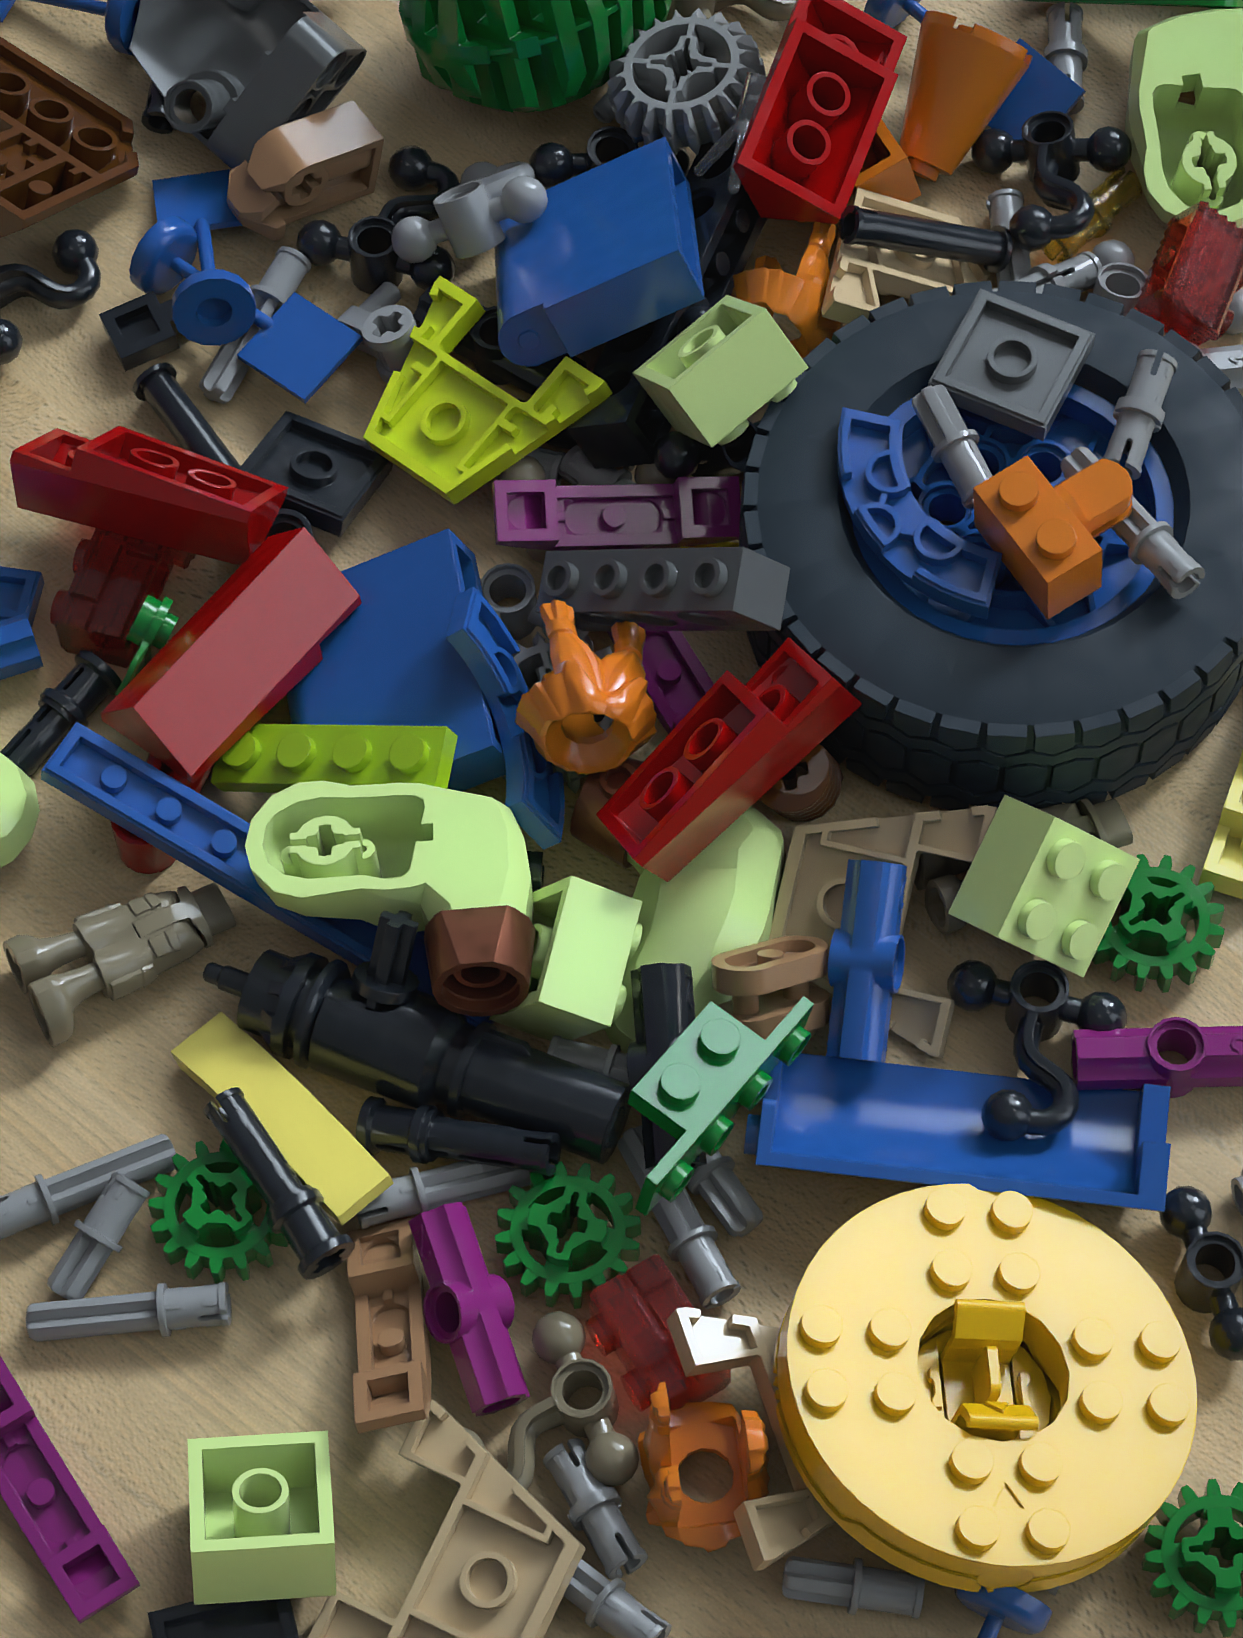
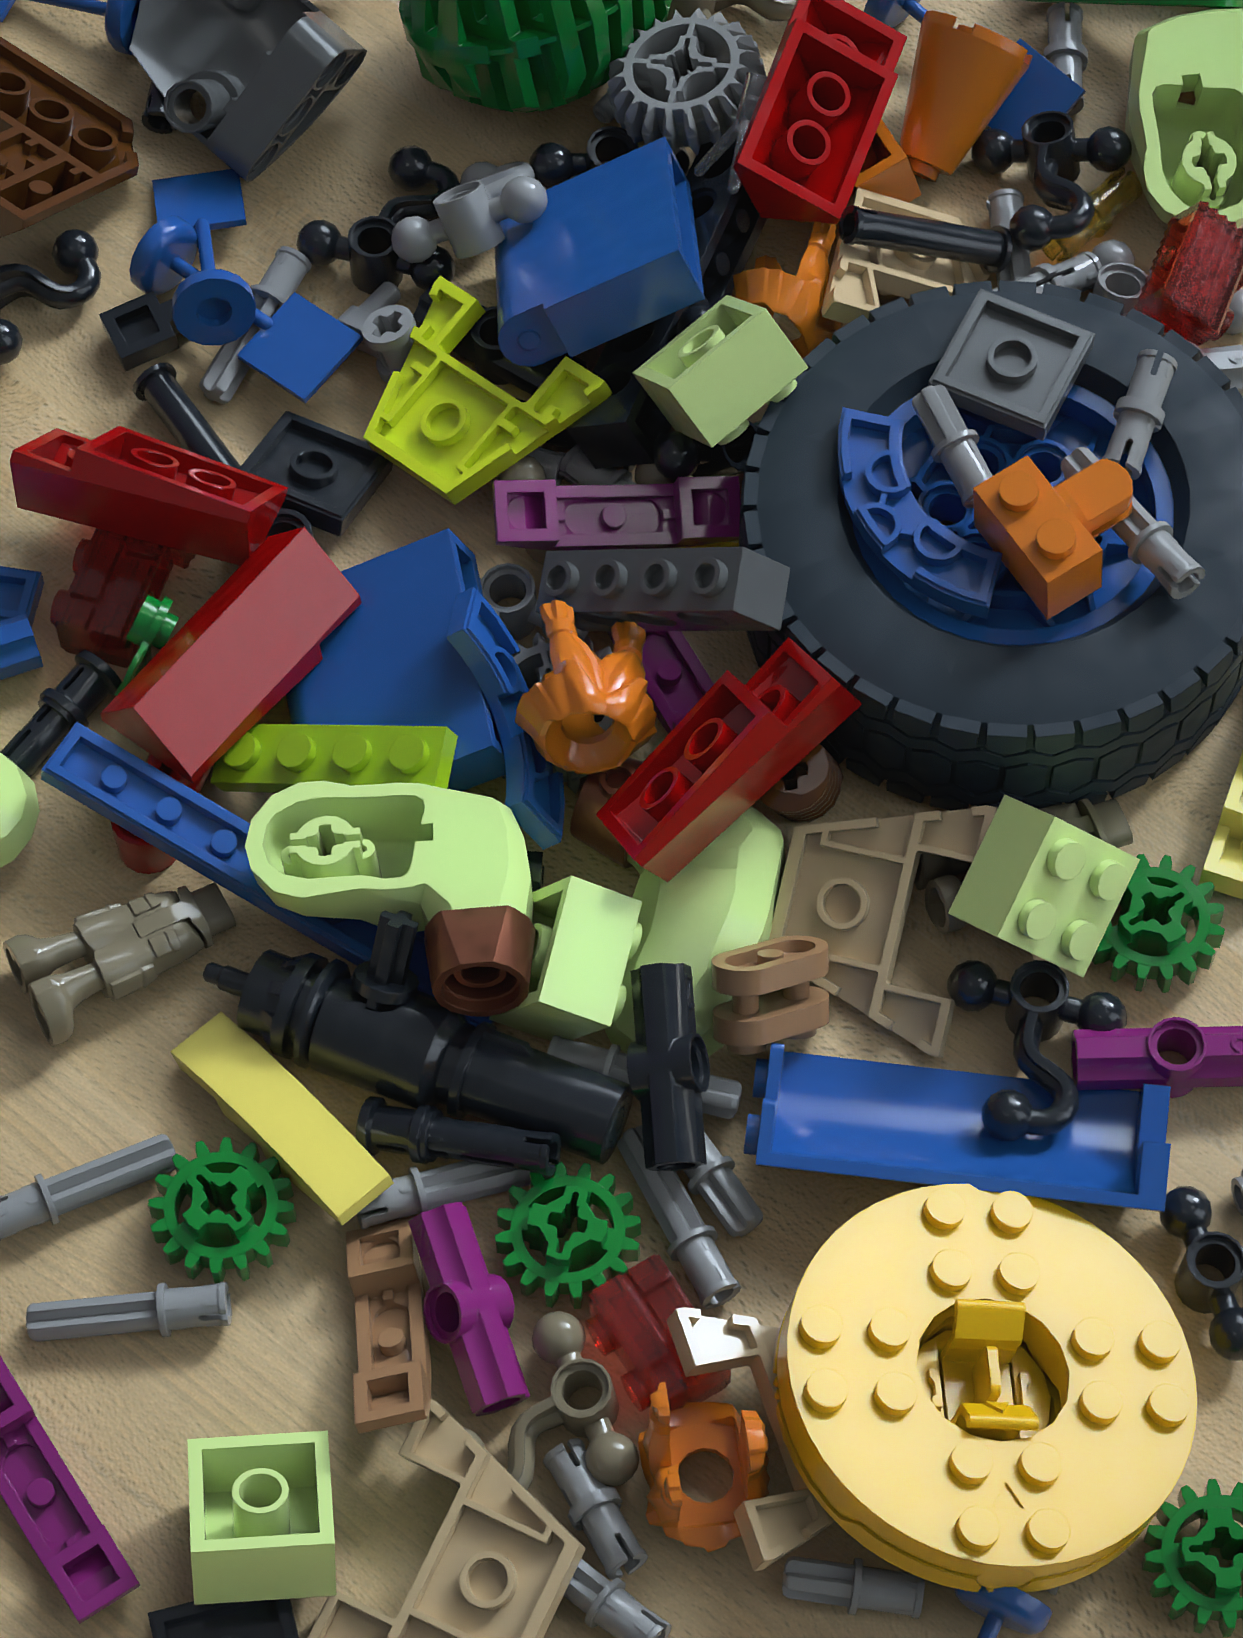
(97, 1237): light grey axle -> none
(292, 1206): black pin -> none
(306, 169): medium nougat piece -> none
(703, 1084): bracket -> none
(866, 960): blue piece -> none

